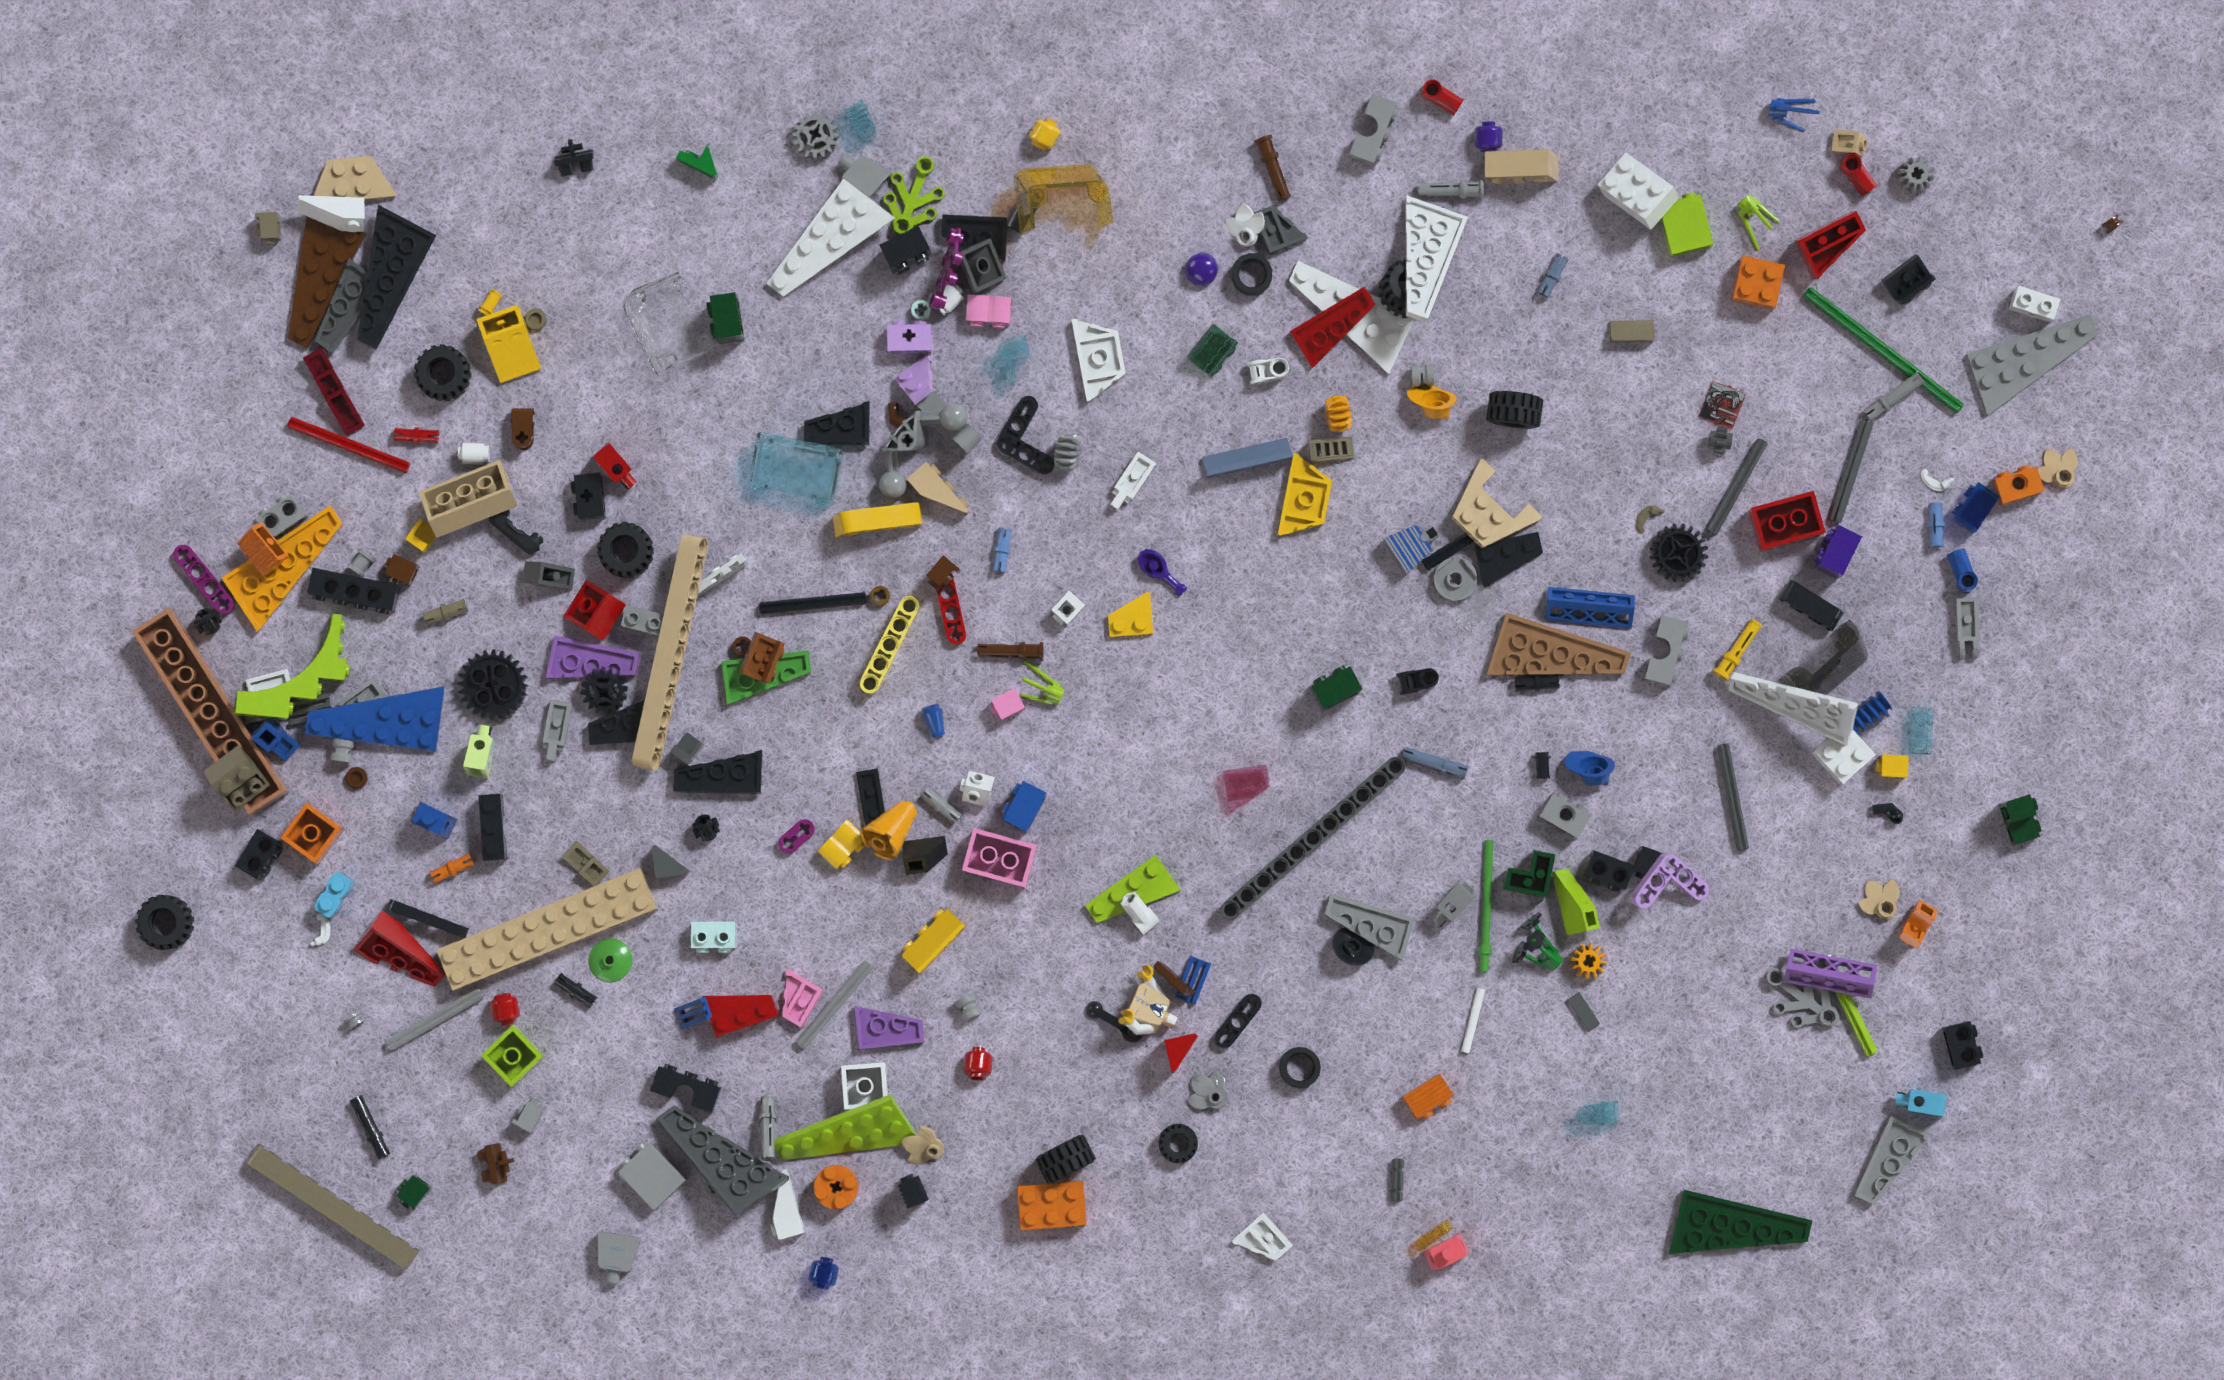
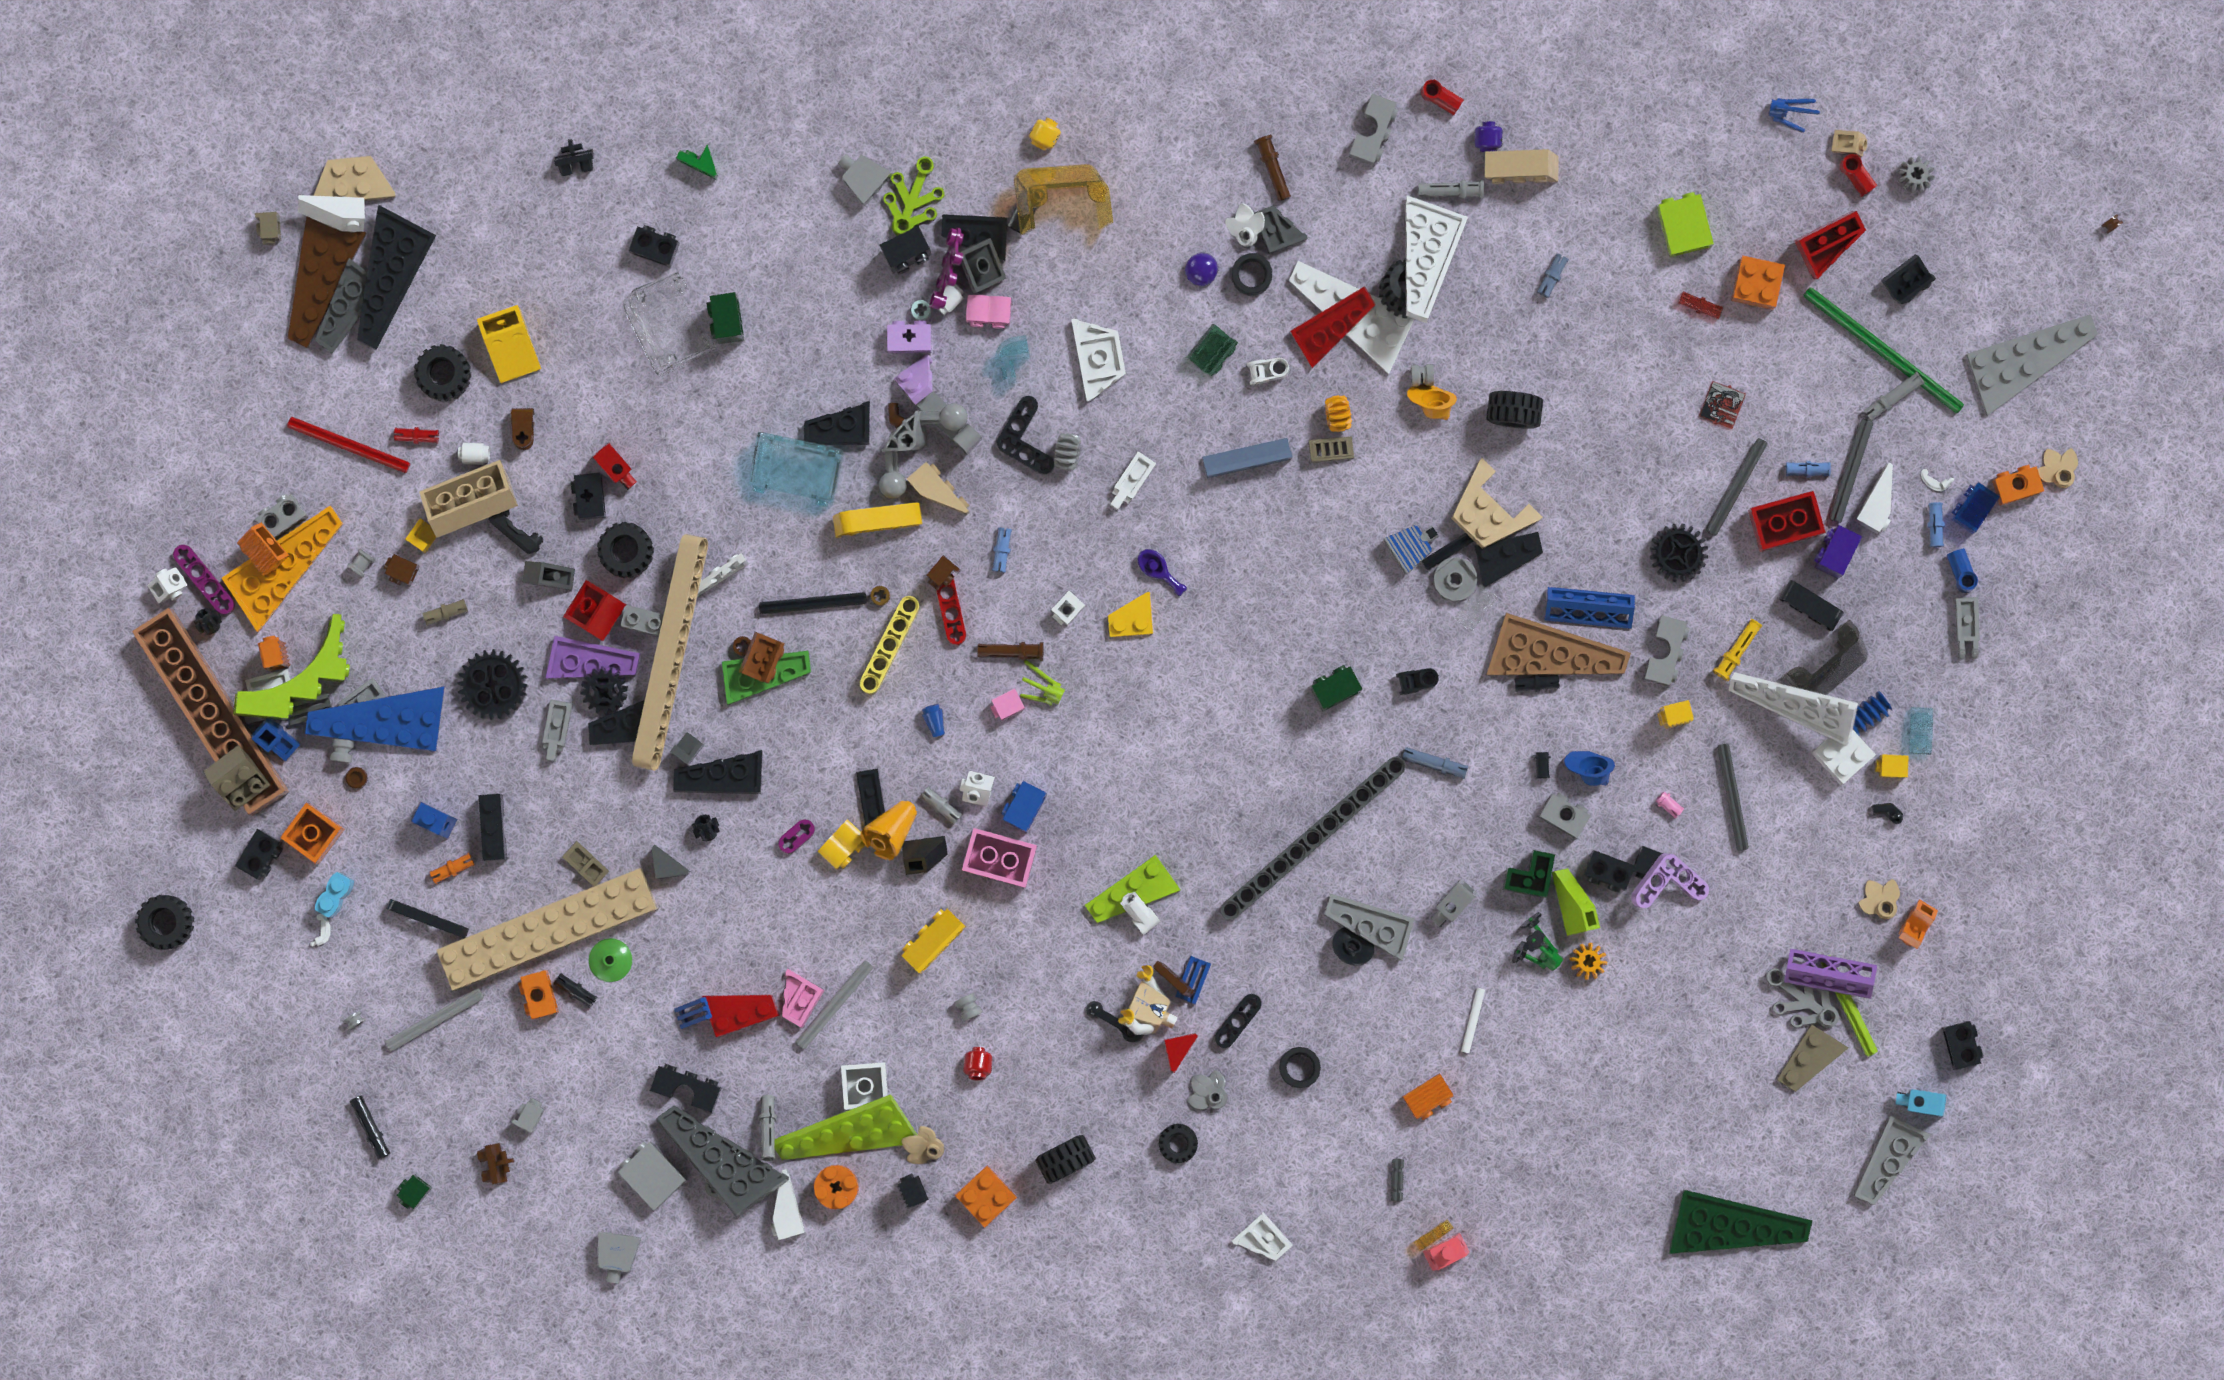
(167, 585): none -> white brick
(273, 653): none -> orange brick
(321, 578): black brick -> none
(332, 1207): dark tan beam -> none
(333, 391): dark red slope -> none
(393, 944): red wedge -> none
(478, 762): yellowish green torso -> none
(490, 302): yellow pin -> none
(504, 1009): red head -> none
(513, 1056): lime brick -> none
(535, 319): dark tan tile -> none
(548, 1004): none -> orange brick
(652, 251): none -> black brick
(713, 935): light aqua brick -> none
(823, 1273): clear blue head -> none
(824, 139): light grey gear -> none
(836, 229): white wing -> none
(859, 118): clear light blue piece -> none
(886, 1029): medium lavender wing -> none
(986, 1196): none -> orange brick
(1052, 1205): orange brick -> none
(1244, 784): clear pink wing -> none
(1304, 498): yellow wing -> none
(1485, 949): bright green bar -> none
(1583, 1011): dark grey piece -> none
(1602, 1113): clear light blue piece -> none
(1632, 331): dark tan slope -> none
(1638, 191): white brick -> none
(1644, 514): dark tan piece -> none
(1669, 804): none -> bright pink pin
(1675, 714): none -> yellow brick
(1700, 305): none -> clear red pin
(1720, 440): dark grey gear -> none
(1751, 206): lime plant -> none
(1808, 469): none -> medium blue pin
(1810, 1057): none -> dark tan wing
(1877, 506): none -> white slope
(2019, 819): dark green brick -> none
(2034, 304): white brick -> none

